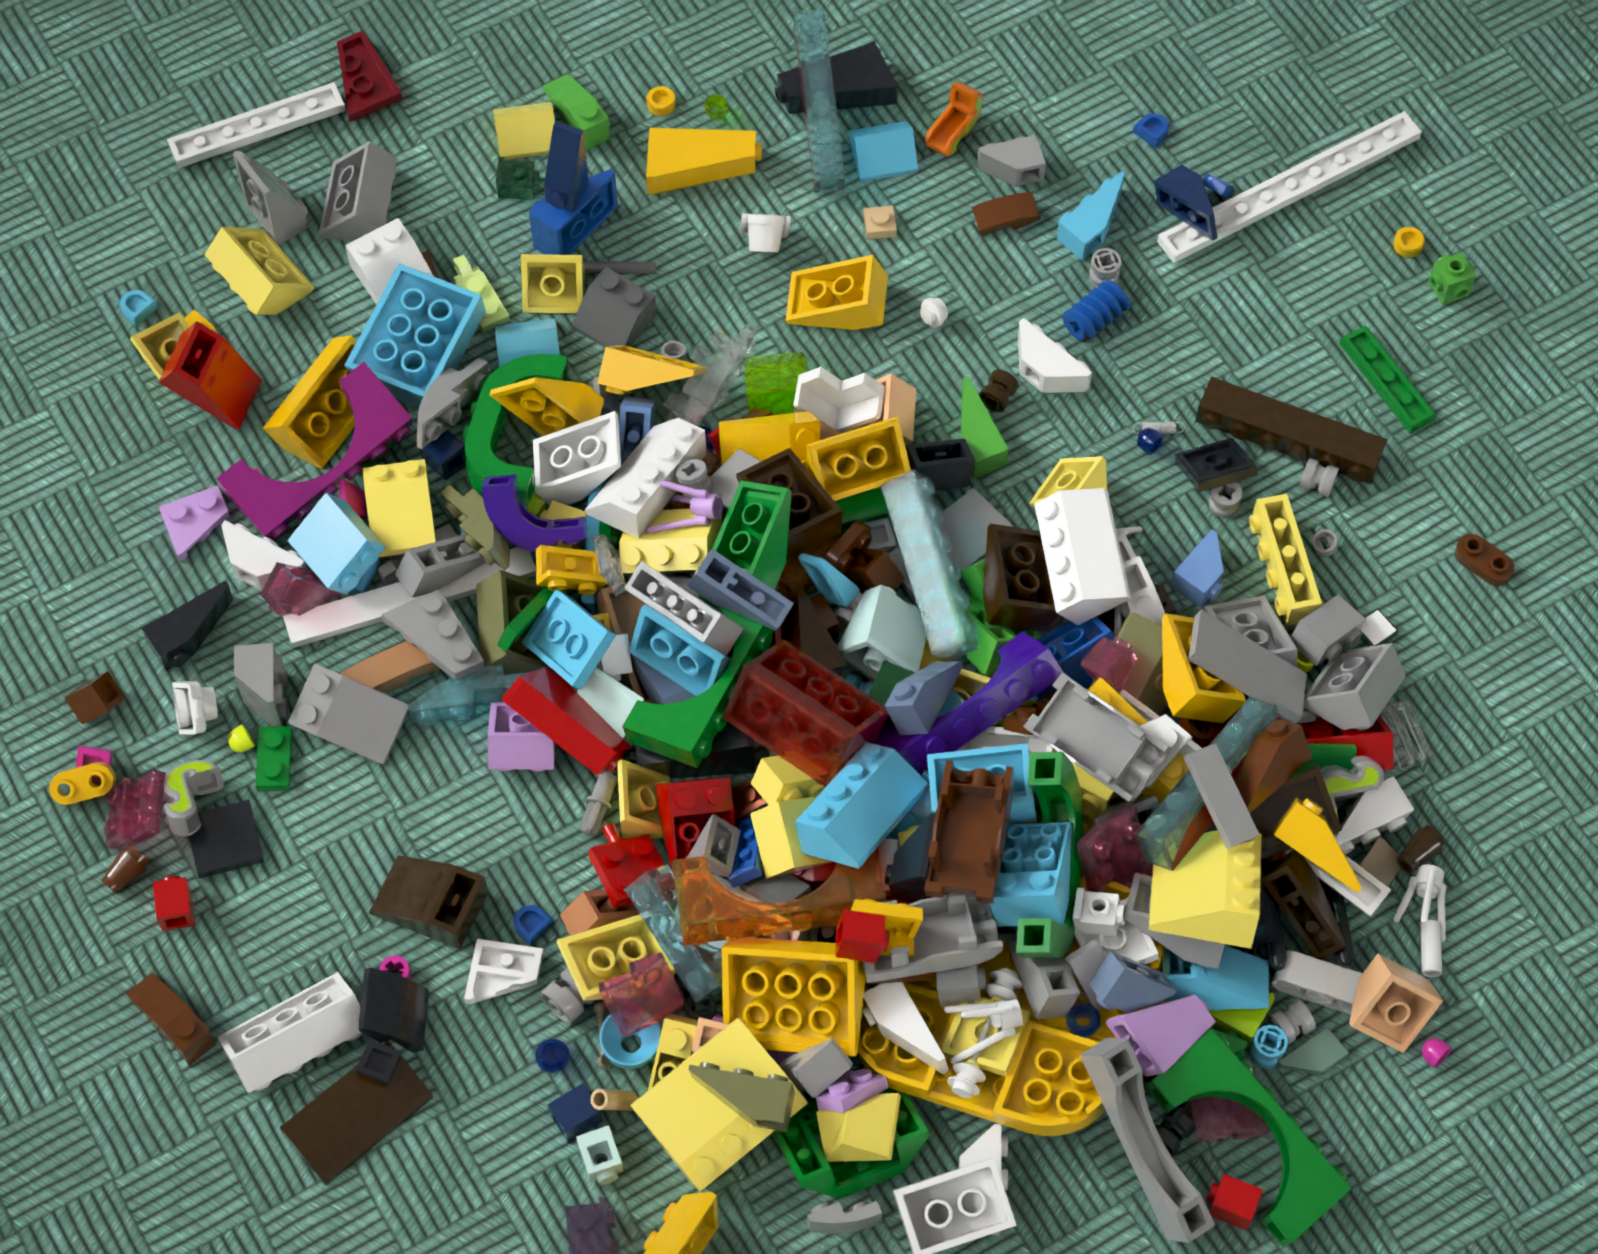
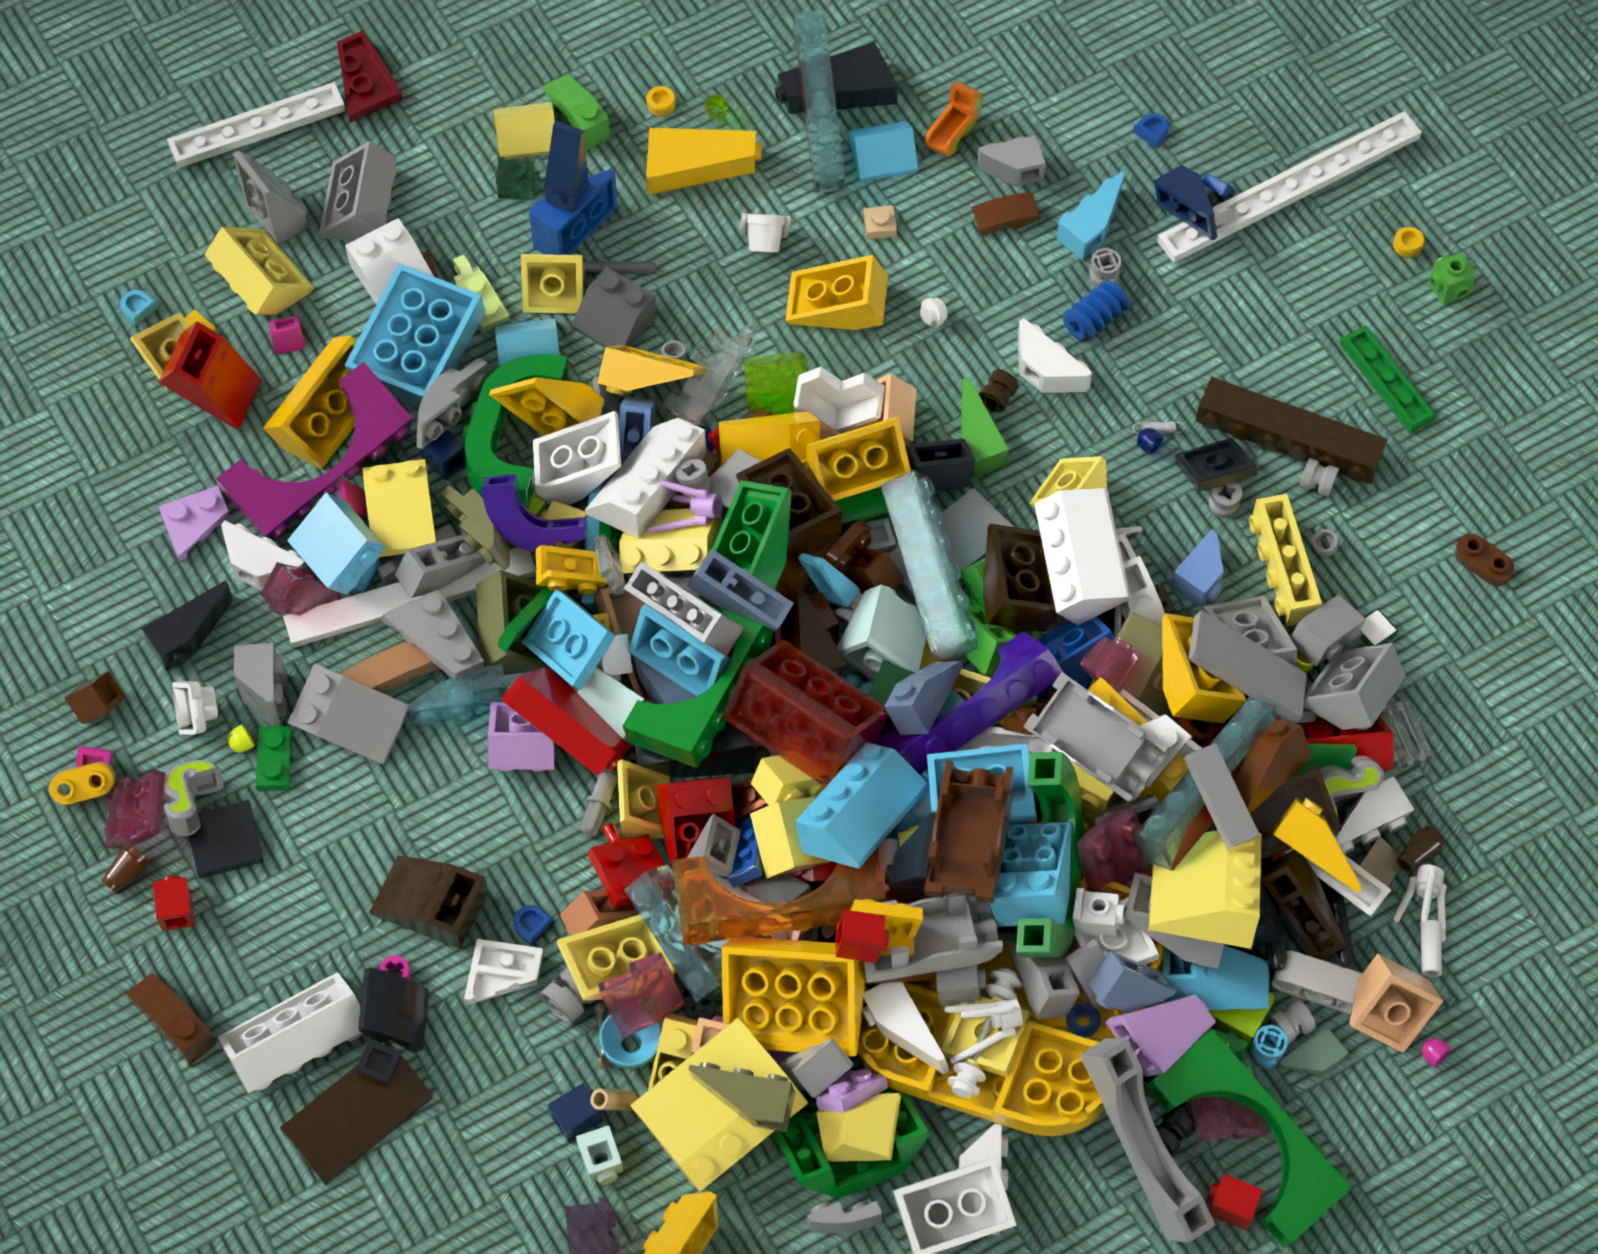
(287, 335): none -> dark pink slope
(552, 1055): clear blue plate -> none

